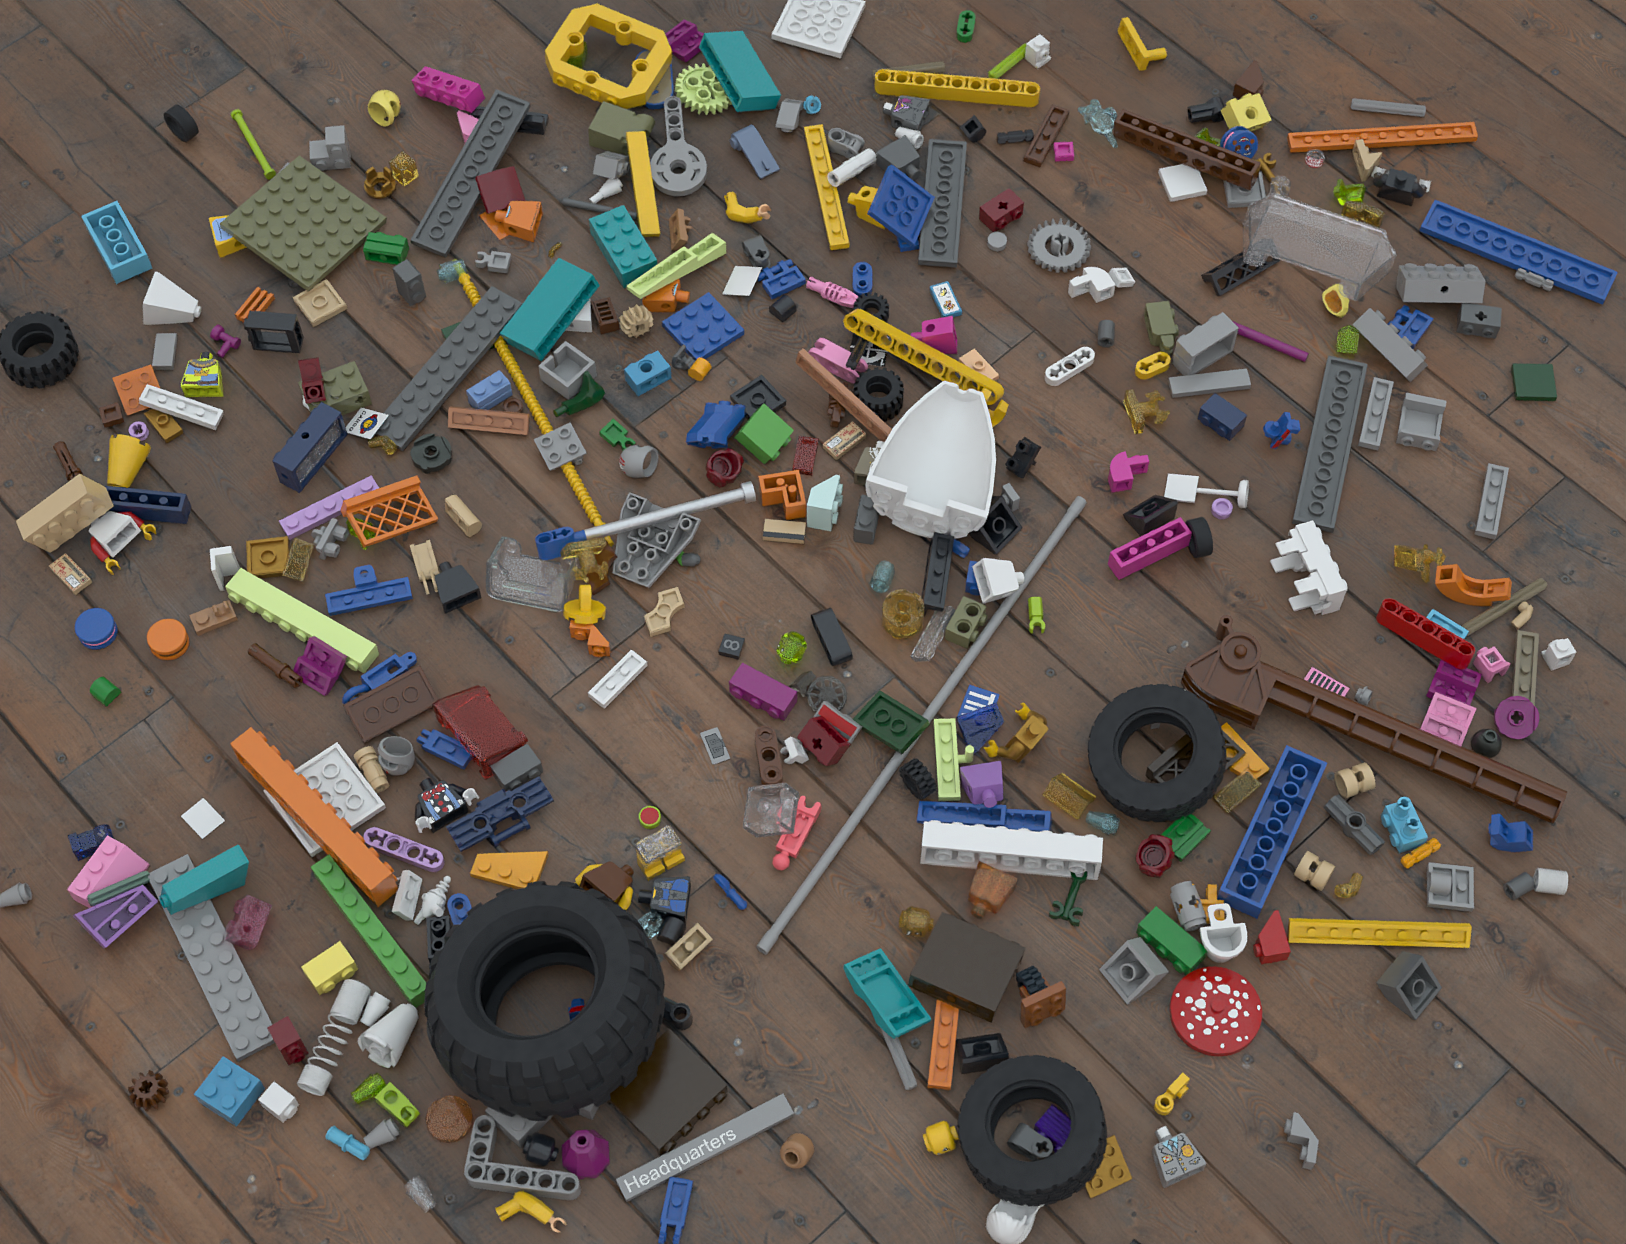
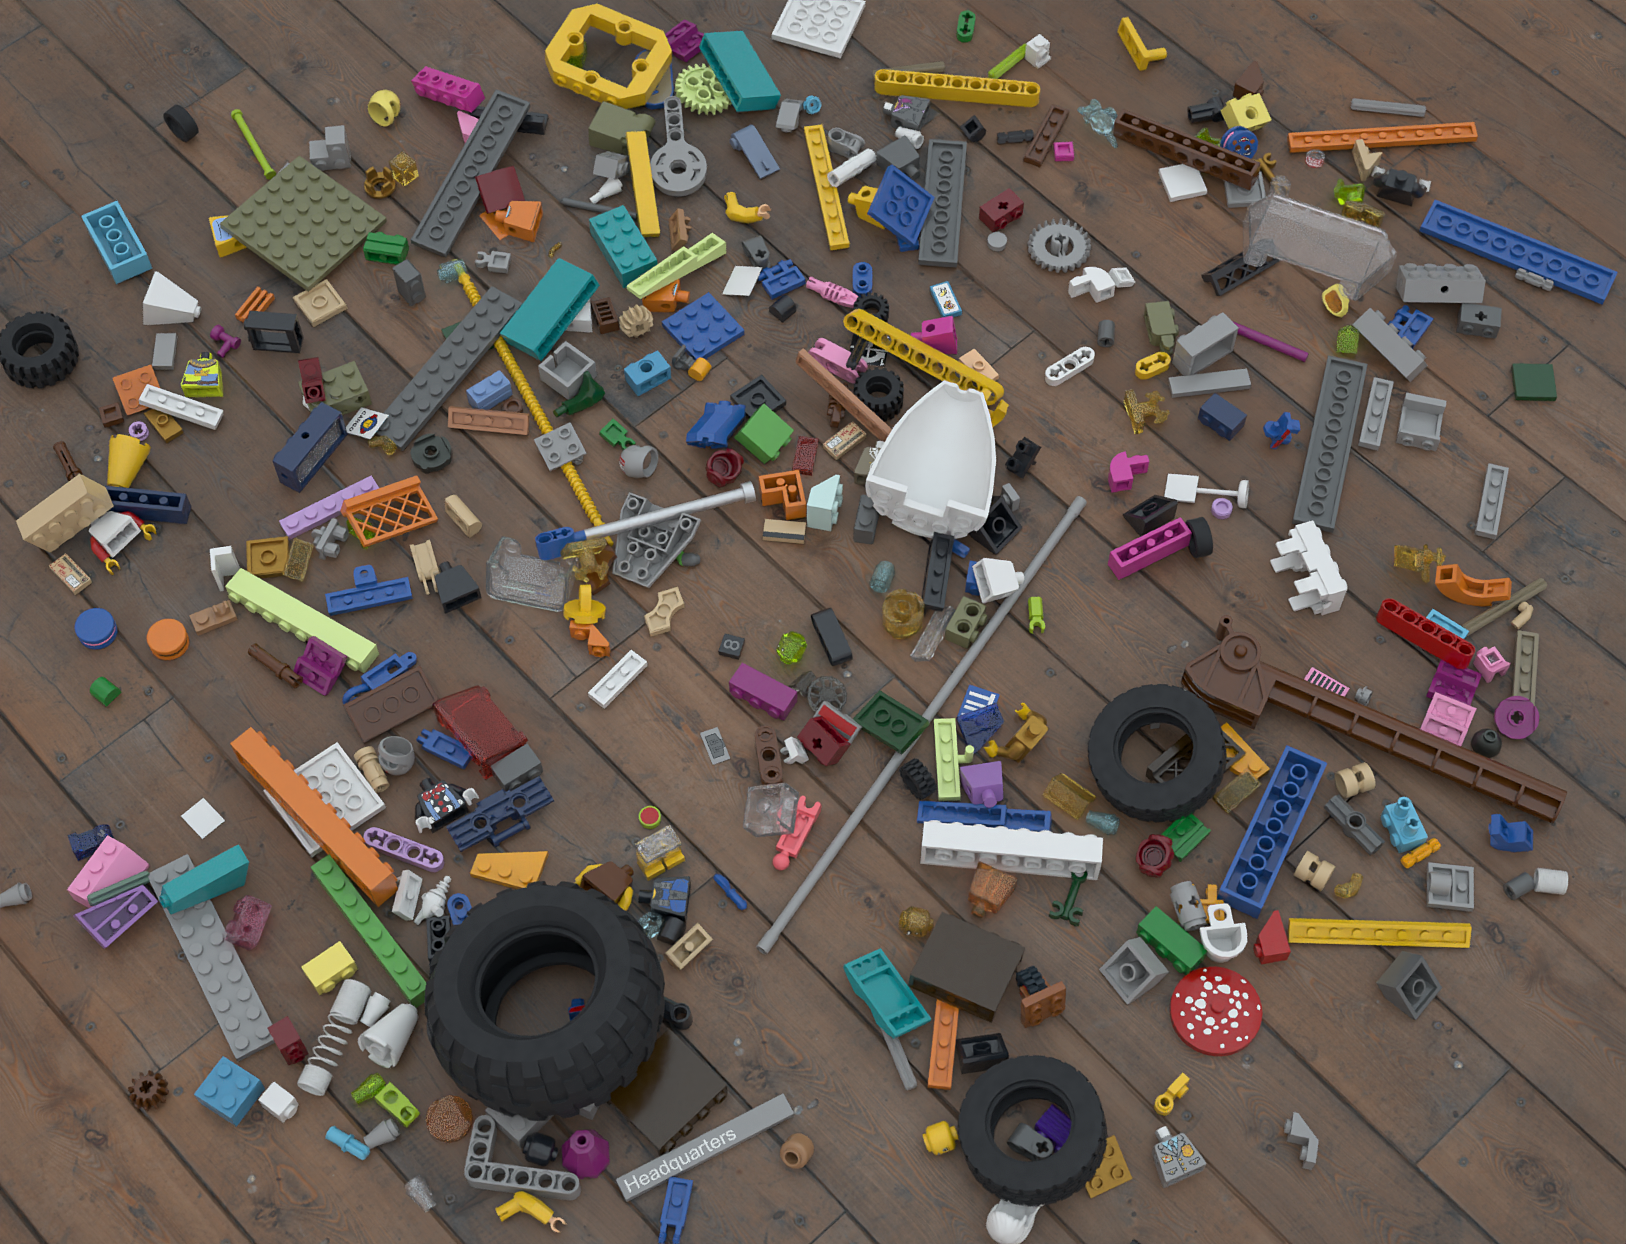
(1556, 651): white brick -> none

